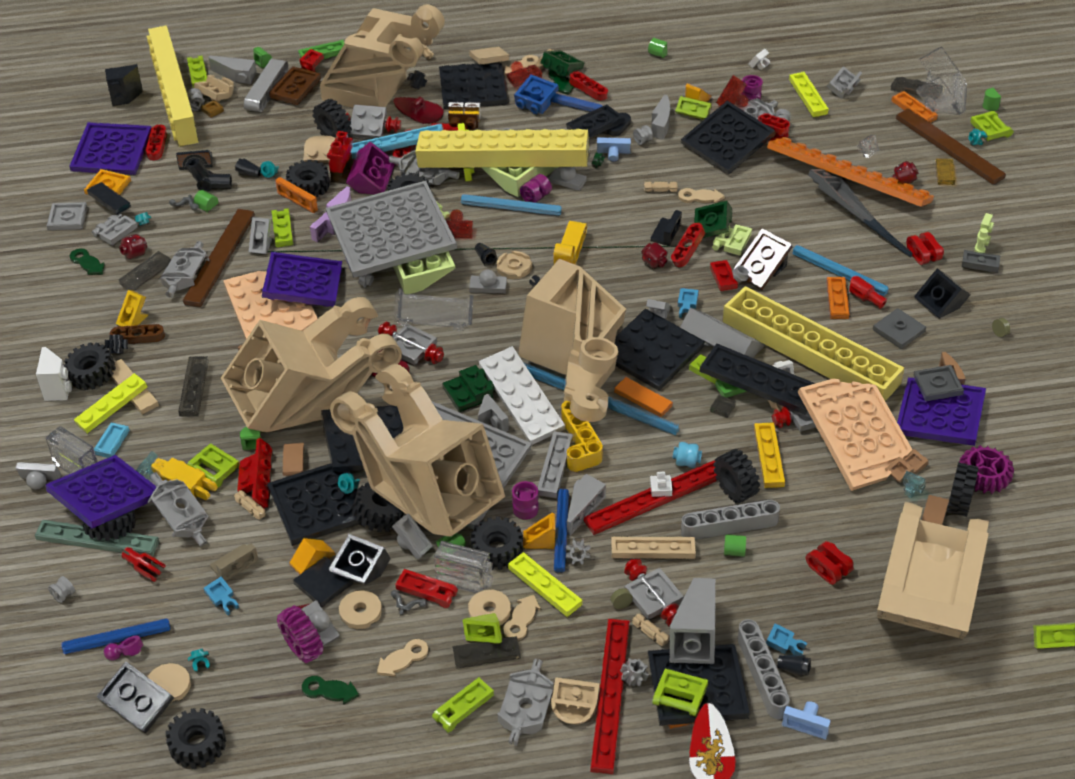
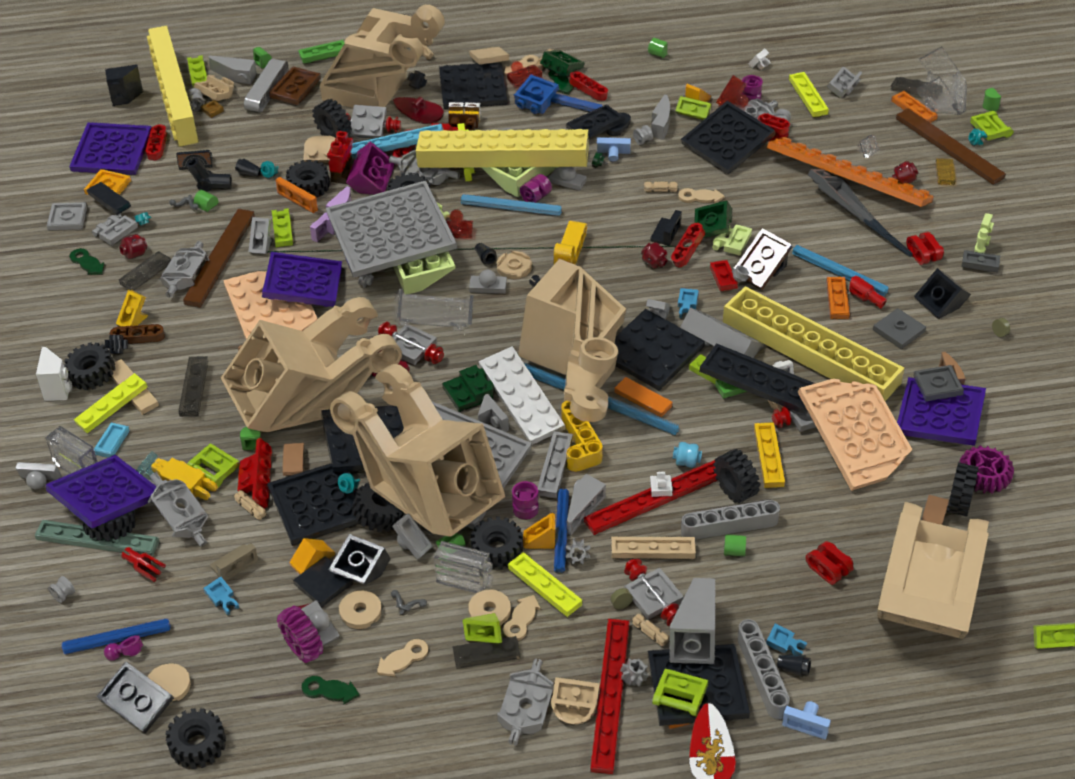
(199, 656): teal plate -> none
(311, 60): red bracket -> none
(426, 587): red plate -> none
(463, 704): lime plate -> none
(723, 406): clear smoke tile -> none
(913, 462): medium nougat slope -> none
(913, 483): clear light blue tile -> none

